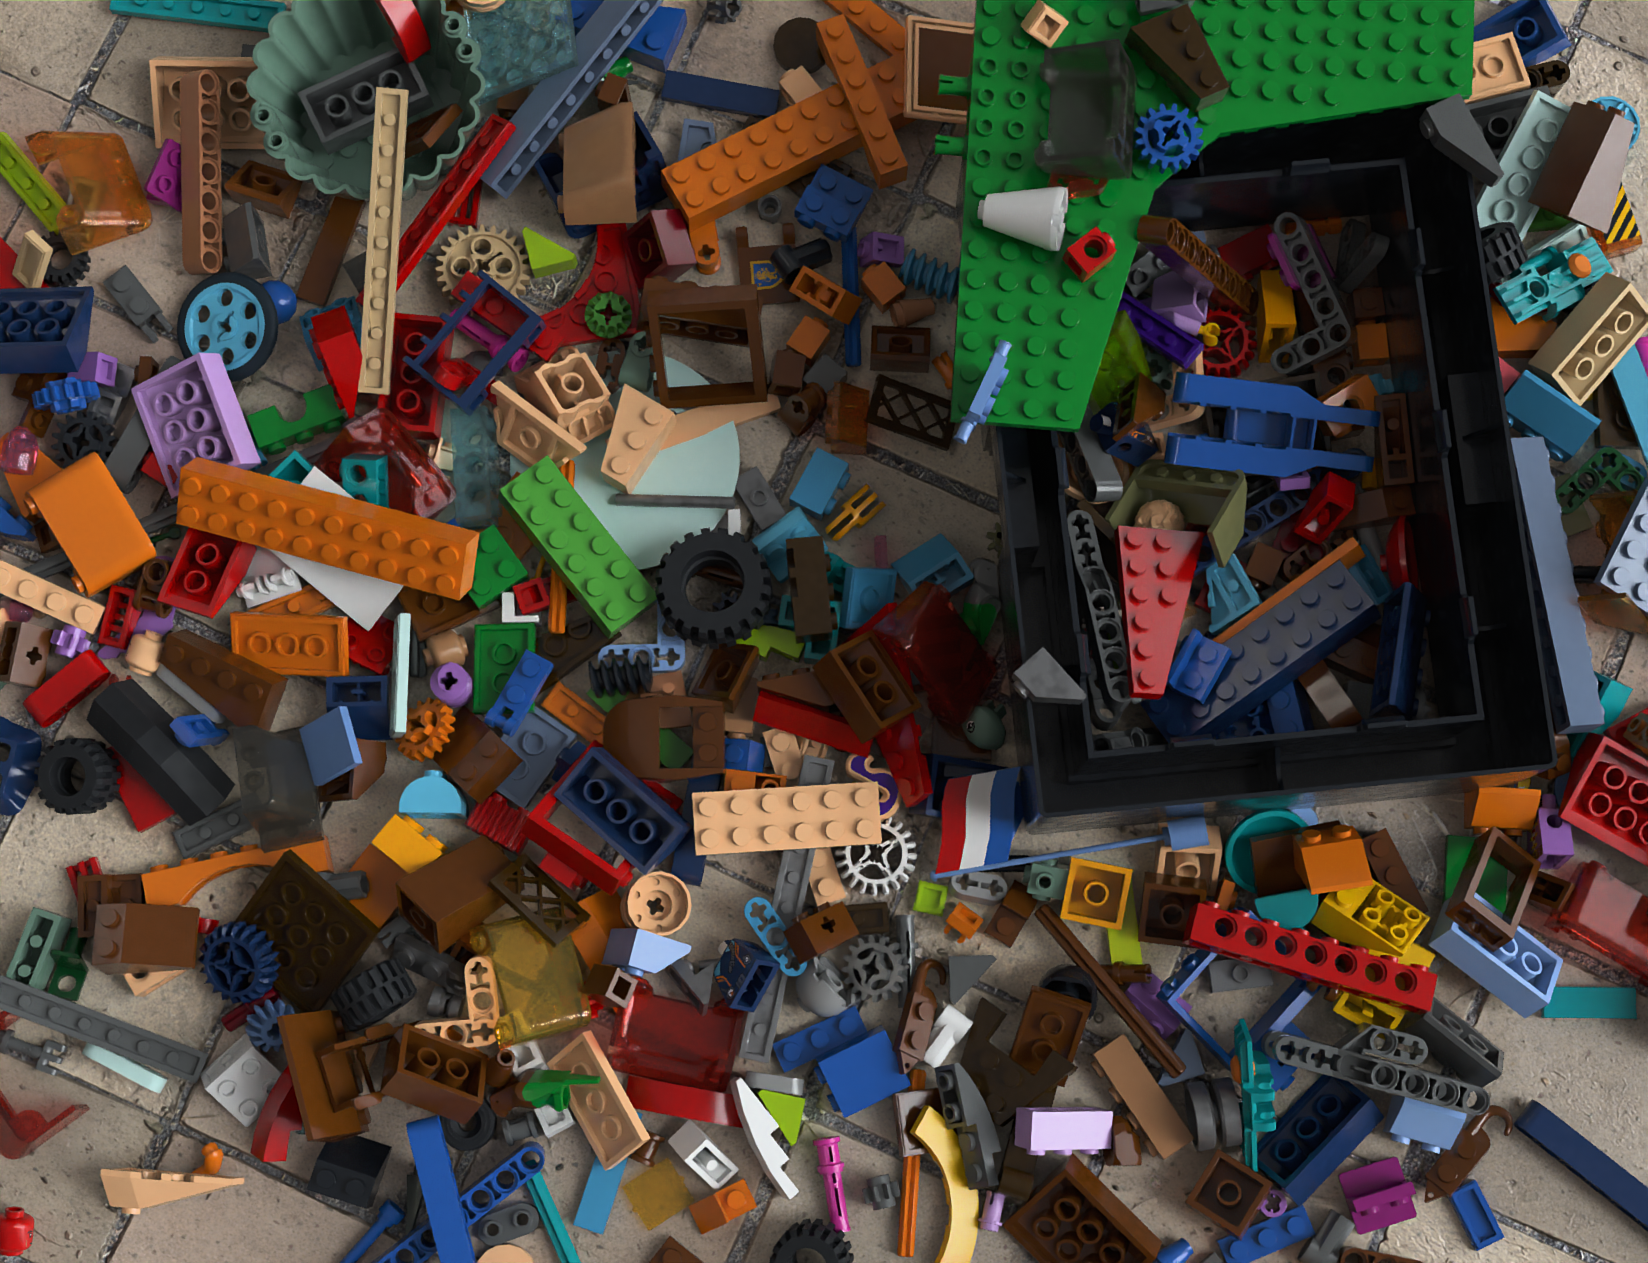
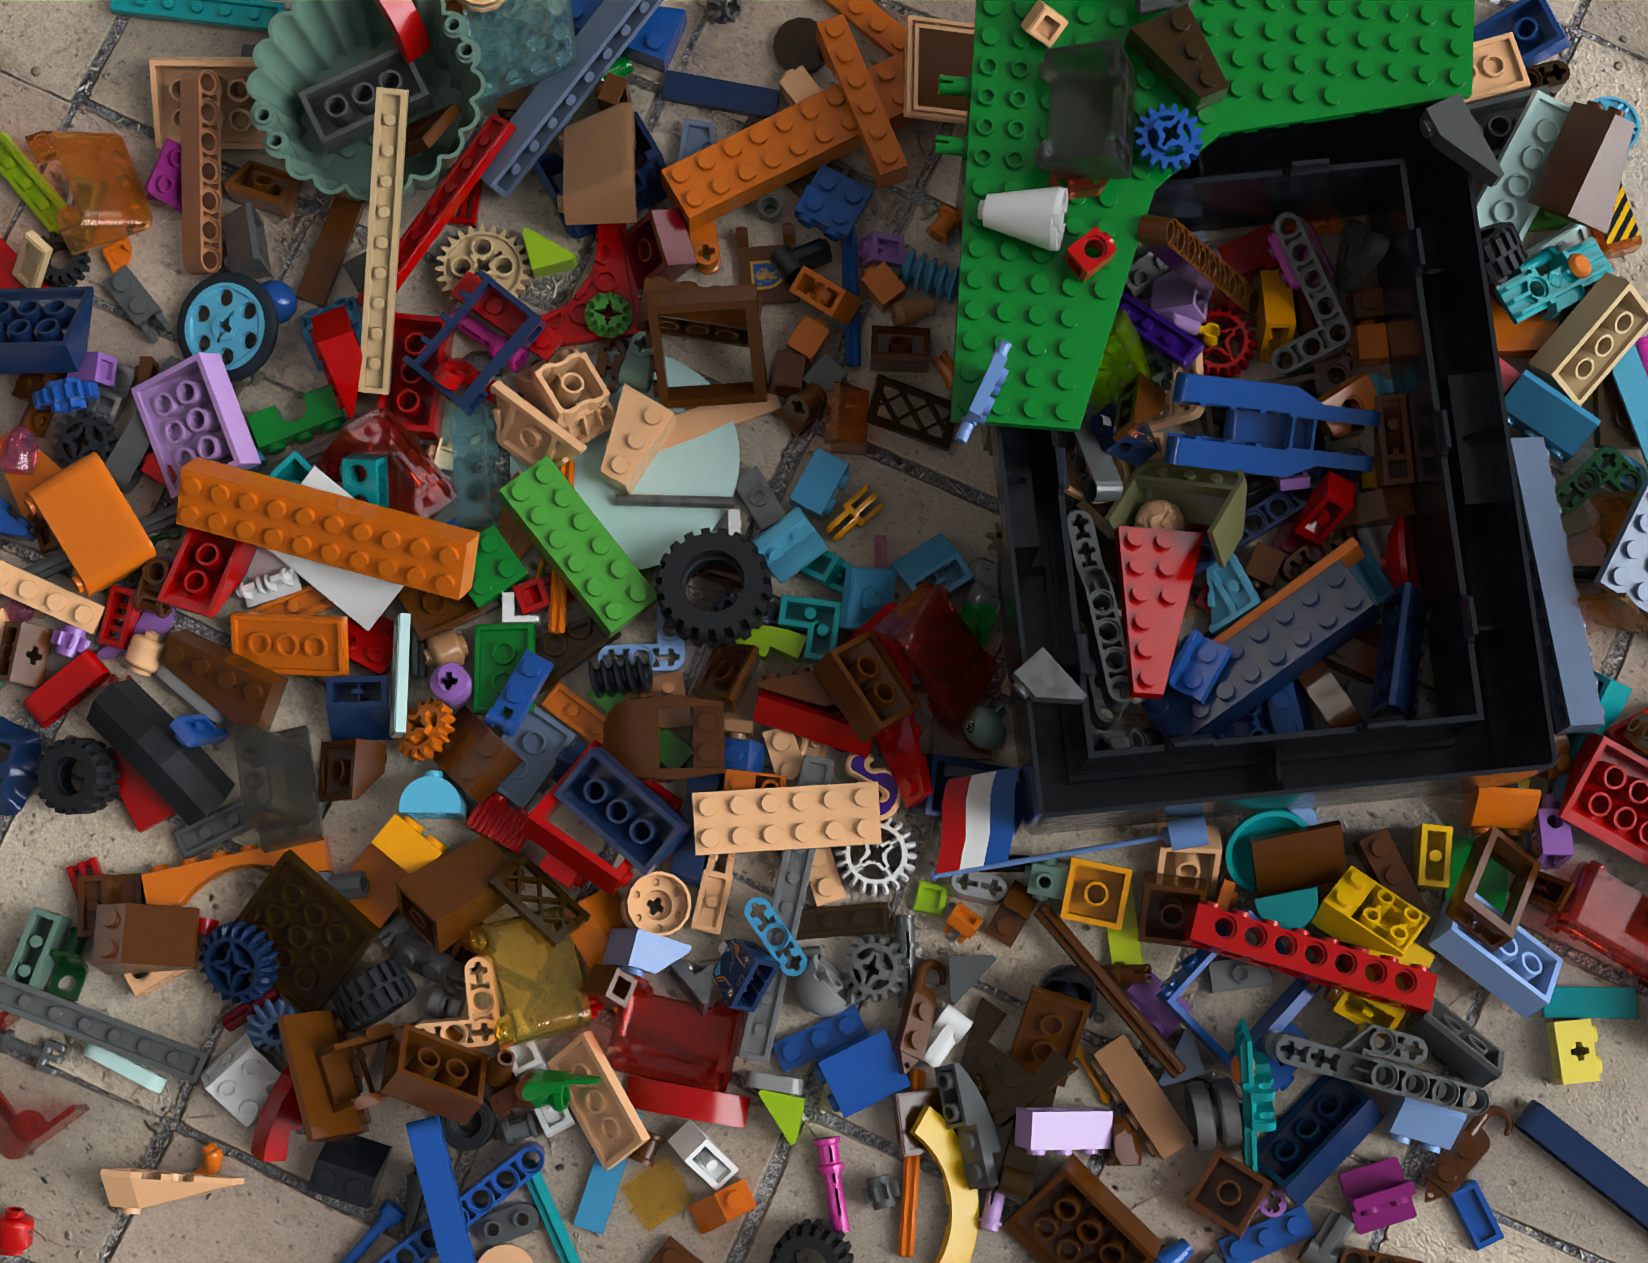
(118, 254): none -> orange tile
(330, 746): medium blue tile -> none
(713, 896): none -> light nougat hinge
(758, 1126): white slope -> none
(810, 590): dark brown wedge -> none
(820, 932): reddish brown brick -> none
(943, 225): none -> orange bush
(1104, 1097): none -> light orange hinge
(1331, 859): orange slope -> none
(1431, 856): none -> yellow brick
(1567, 1036): none -> light yellow brick

